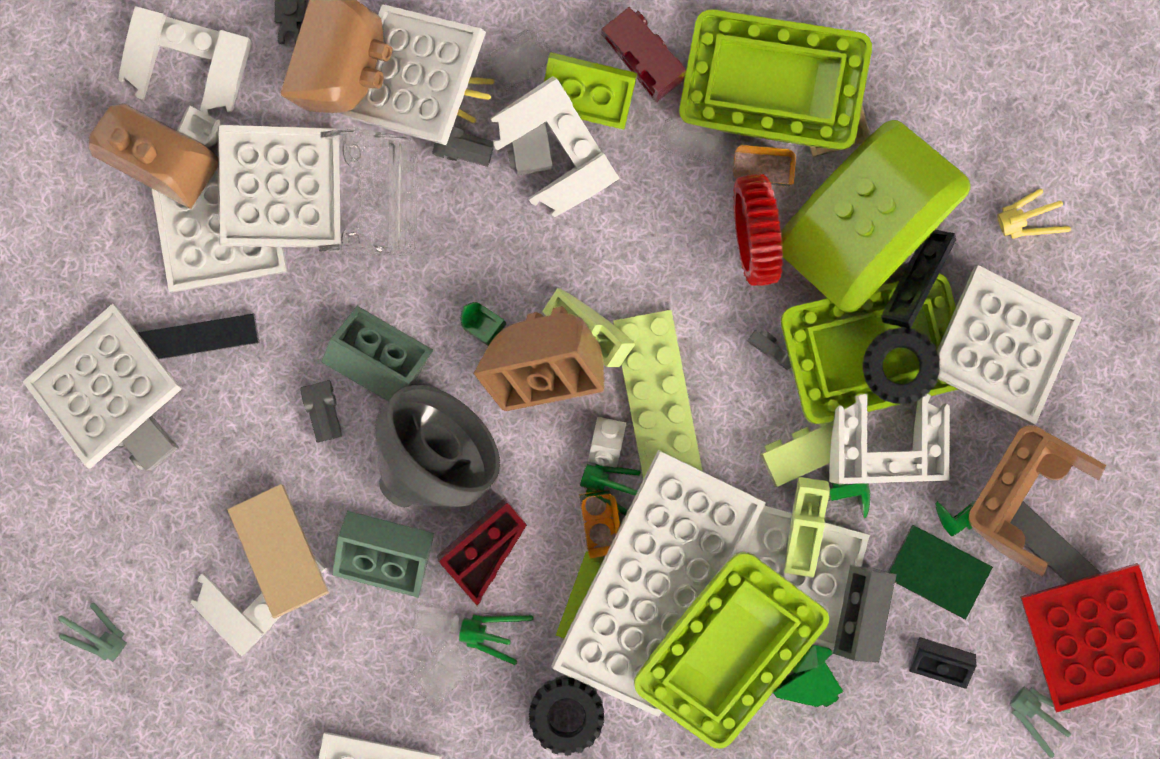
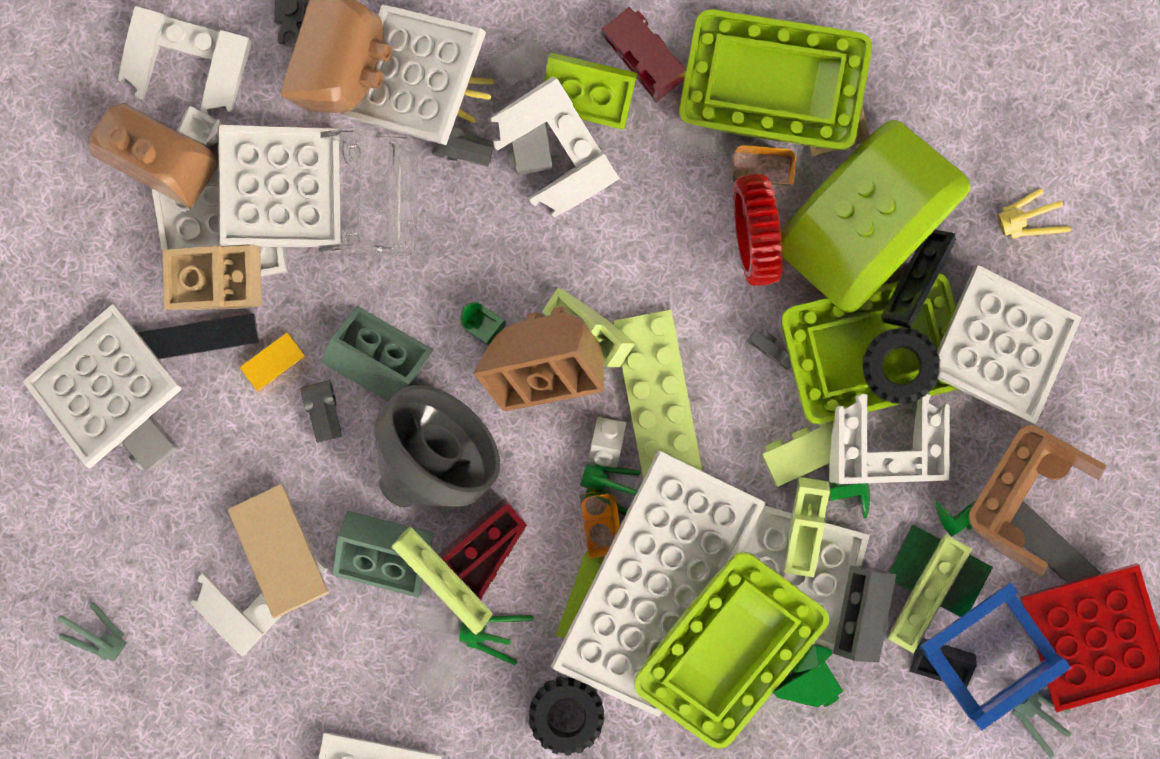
(212, 278): none -> tan slope
(272, 361): none -> yellow tile
(442, 580): none -> yellowish green tile
(929, 593): none -> yellowish green tile
(1016, 692): none -> blue piece

